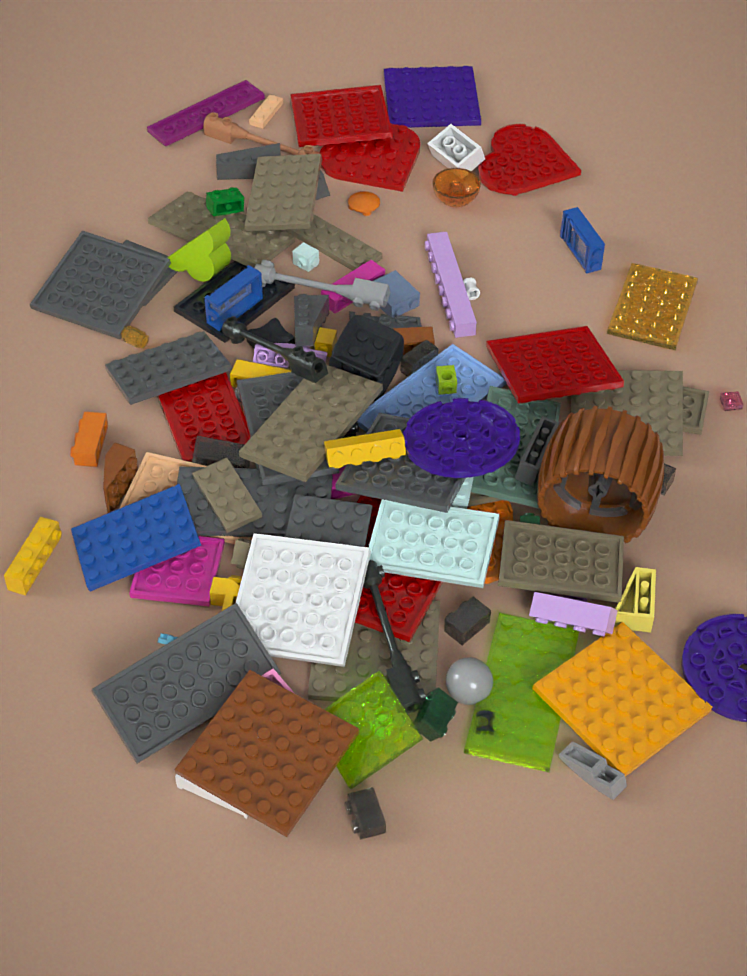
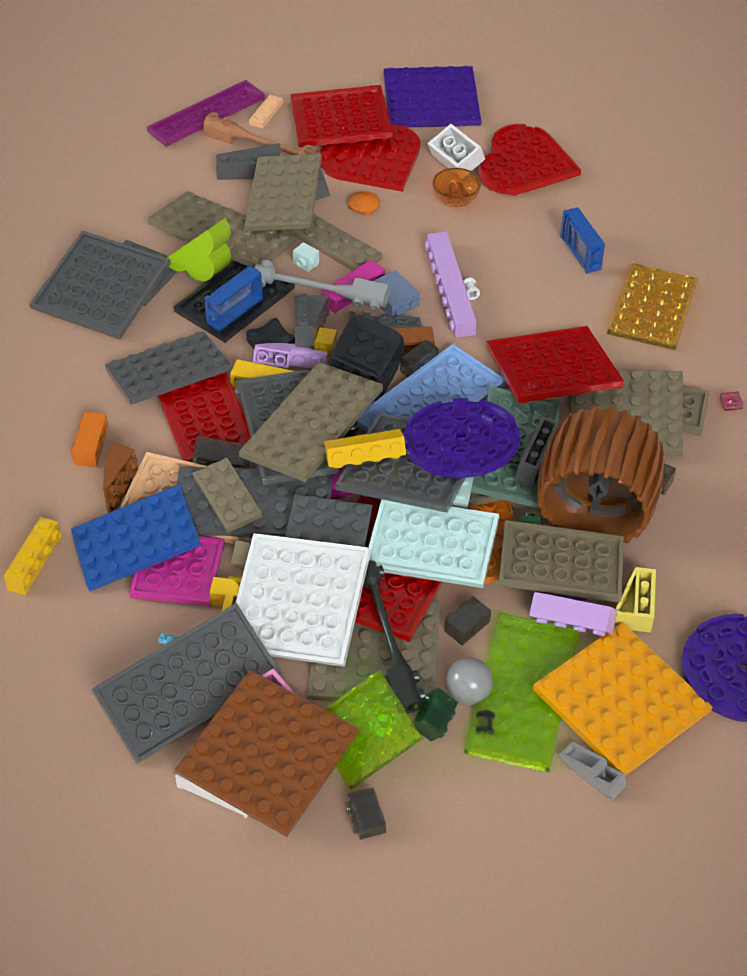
(134, 337): clear yellow brick -> none
(225, 201): green brick -> none
(300, 362): pearl dark grey bar -> none
(446, 379): lime brick -> none

